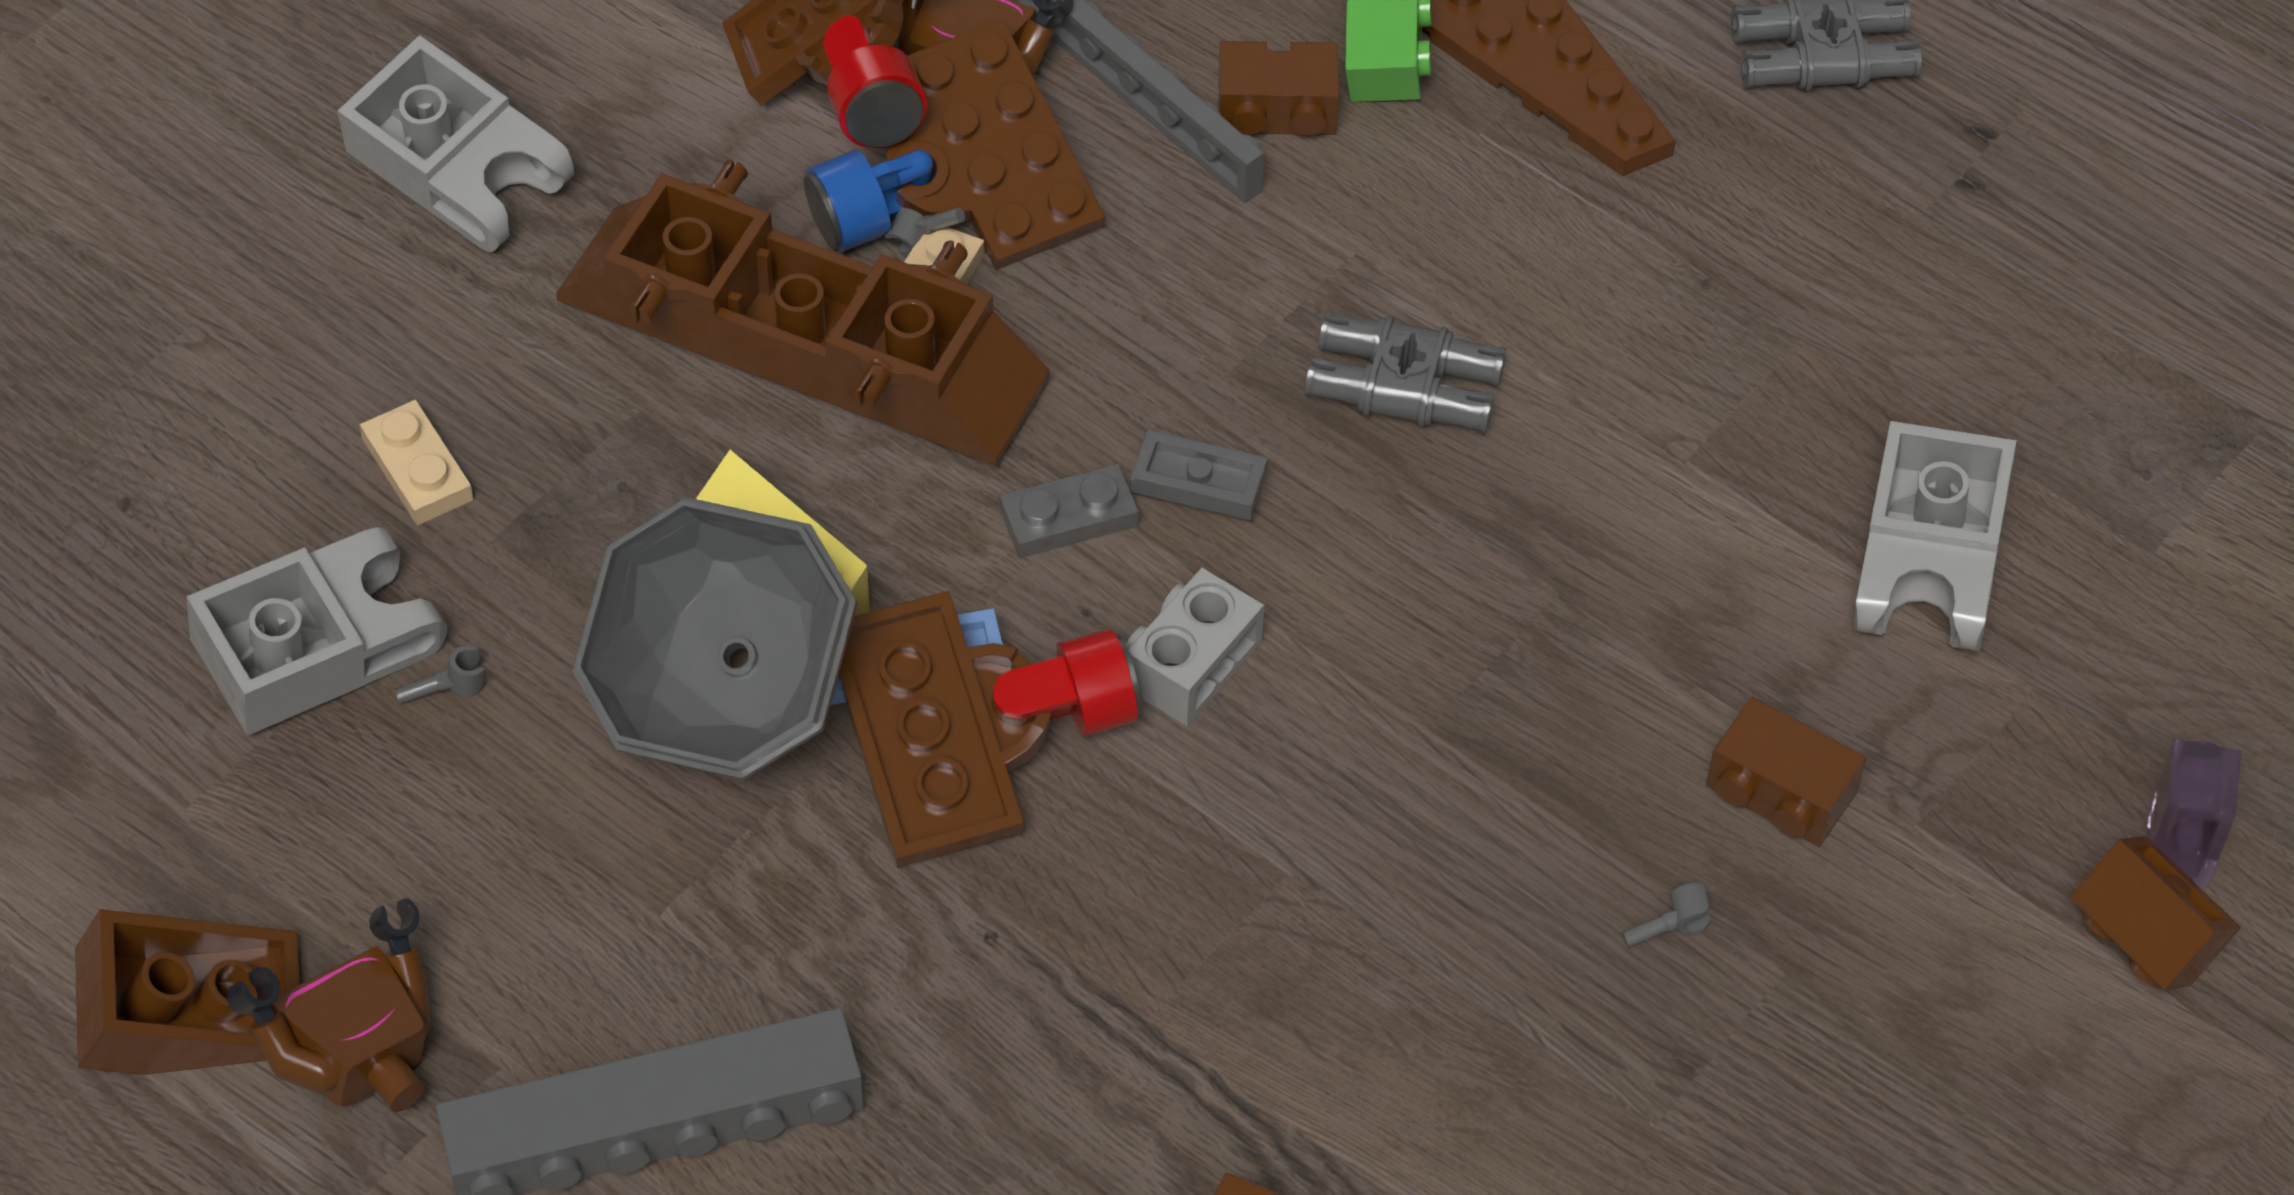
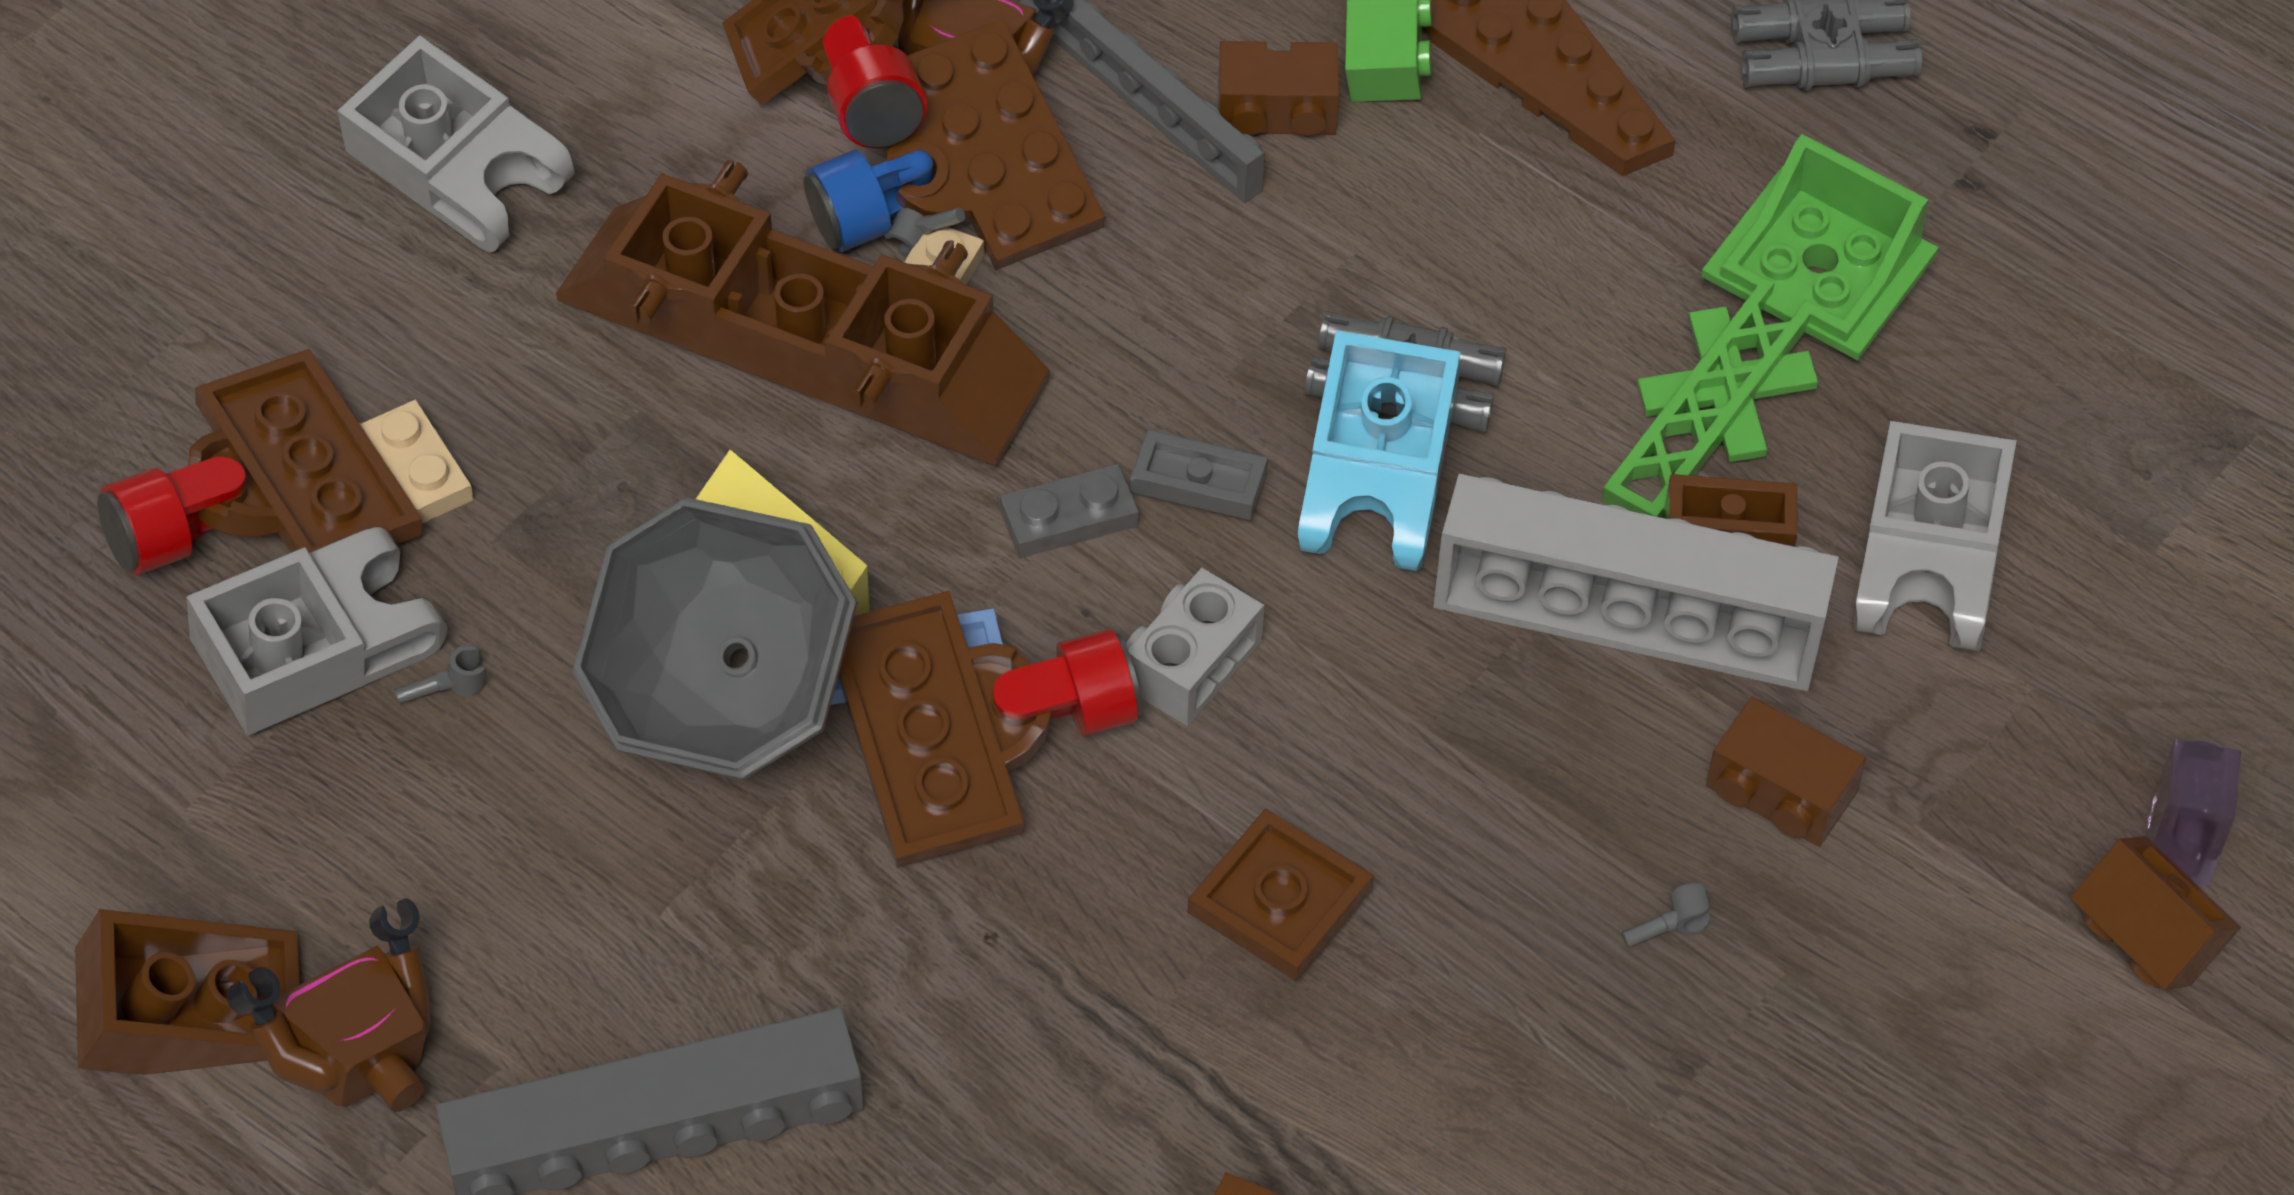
(278, 463): none -> reddish brown plate
(1280, 894): none -> reddish brown plate
(1377, 461): none -> medium azure brick
(1634, 581): none -> light grey brick
(1735, 505): none -> reddish brown brick
(1811, 214): none -> bright green piece

